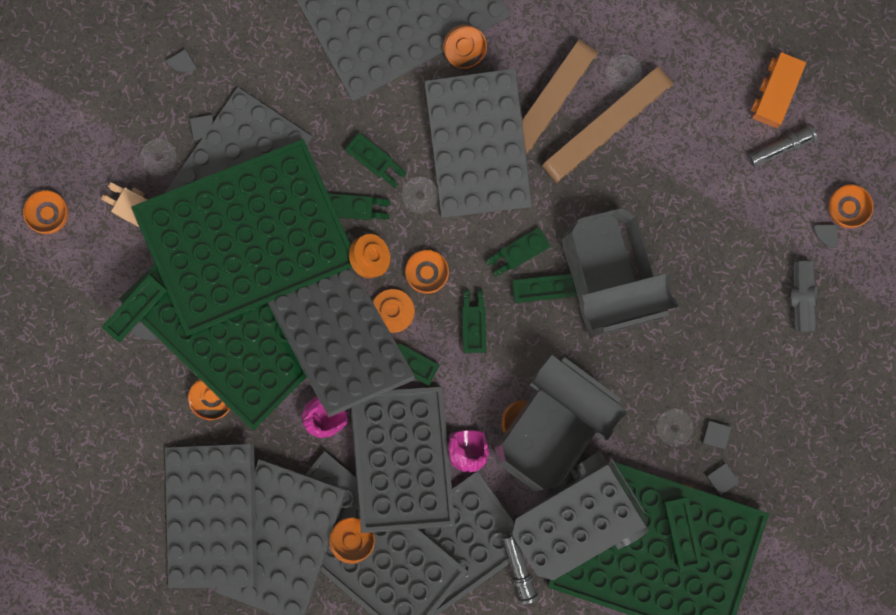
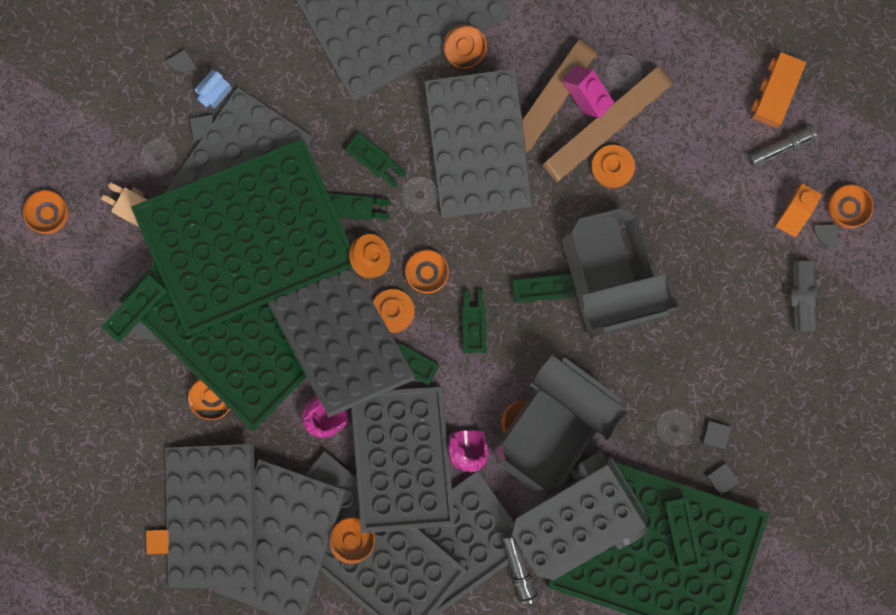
(157, 541): none -> orange tile
(212, 89): none -> light blue brick
(520, 251): dark green hinge -> none
(588, 91): none -> dark pink brick
(613, 166): none -> orange piece
(798, 210): none -> orange slope

